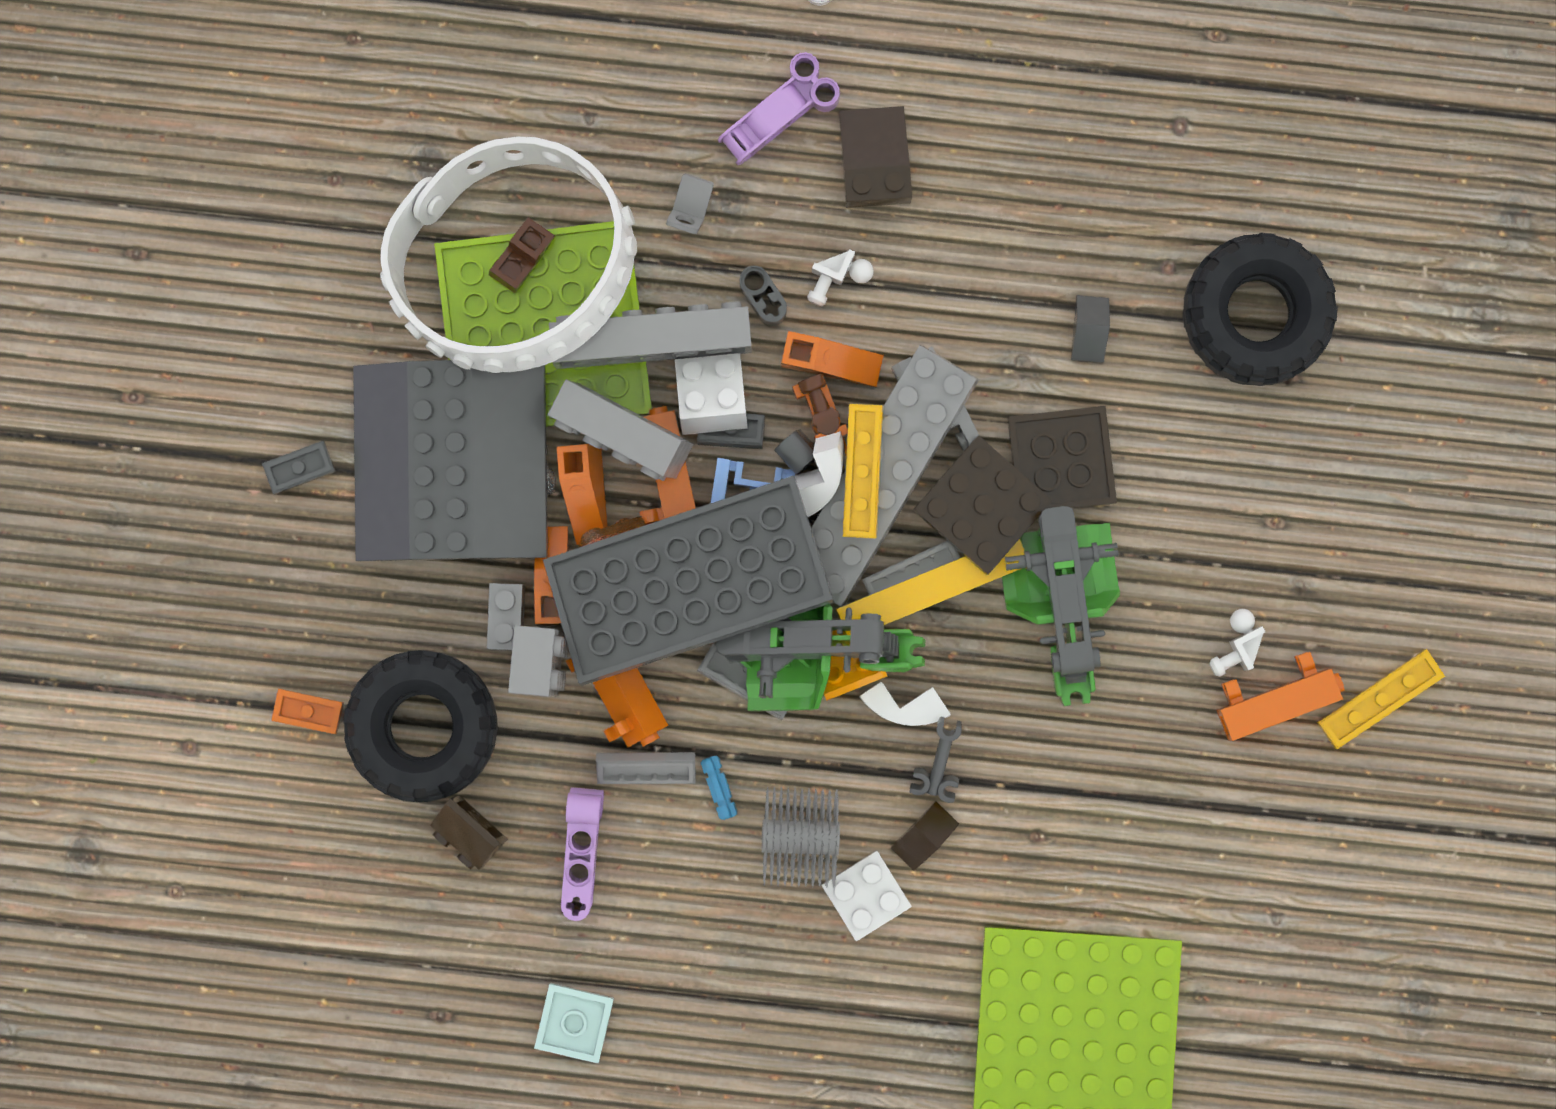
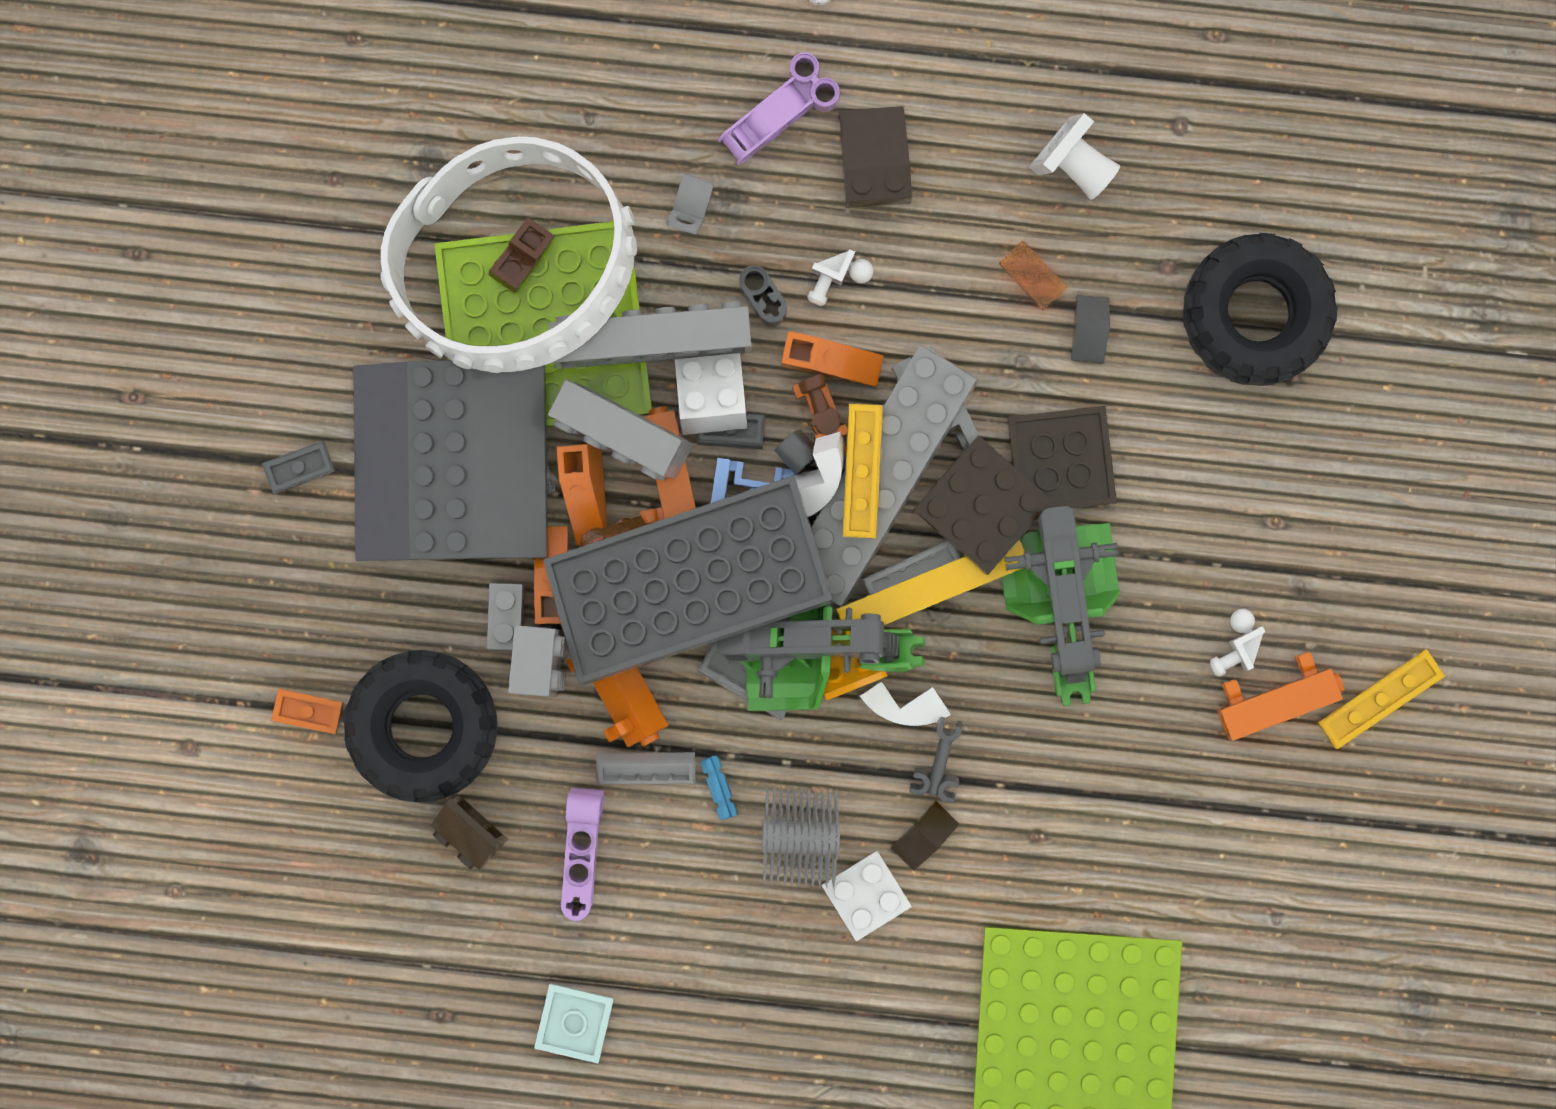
(1032, 275): none -> clear orange plate
(1076, 157): none -> white plant

